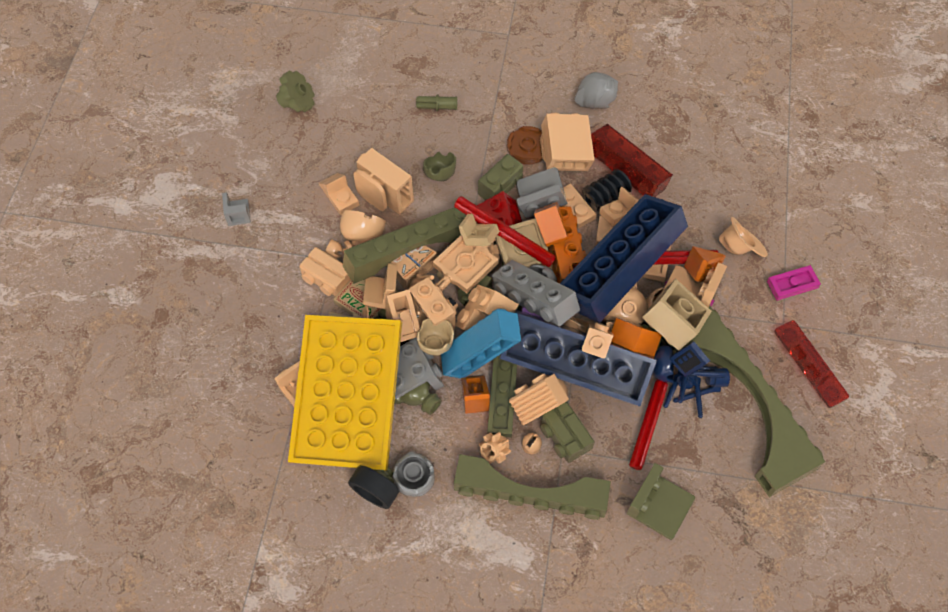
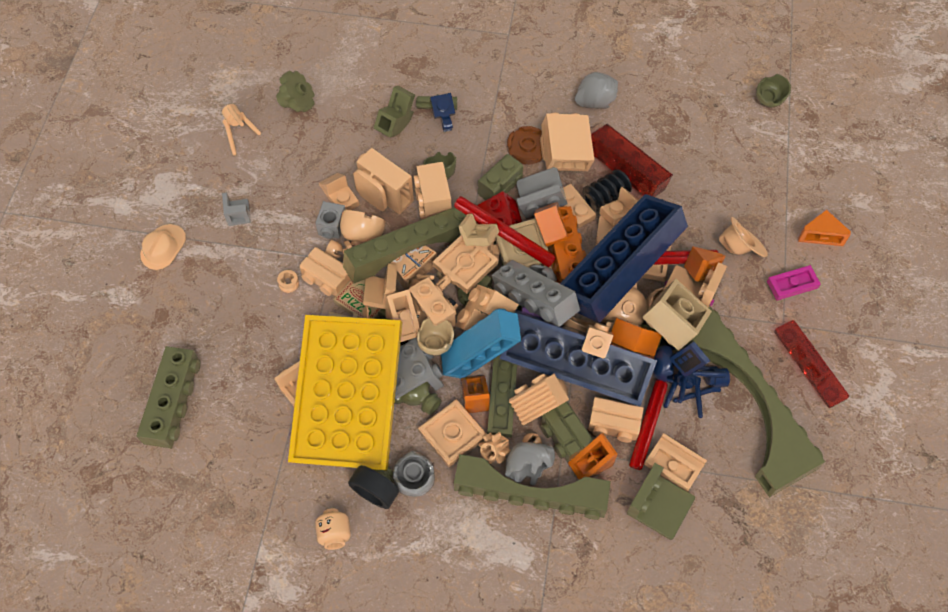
(162, 246): none -> light nougat piece
(168, 397): none -> olive brick
(234, 117): none -> light nougat plant
(288, 287): none -> light nougat bush
(328, 213): none -> light grey brick
(332, 529): none -> light nougat head
(398, 113): none -> olive brick
(431, 189): none -> light nougat brick
(443, 108): none -> dark blue plate
(452, 432): none -> light nougat plate
(529, 461): none -> light grey hair
(594, 458): none -> orange slope
(615, 419): none -> light nougat brick
(679, 462): none -> light nougat plate
(773, 90): none -> olive hair
(825, 230): none -> orange slope

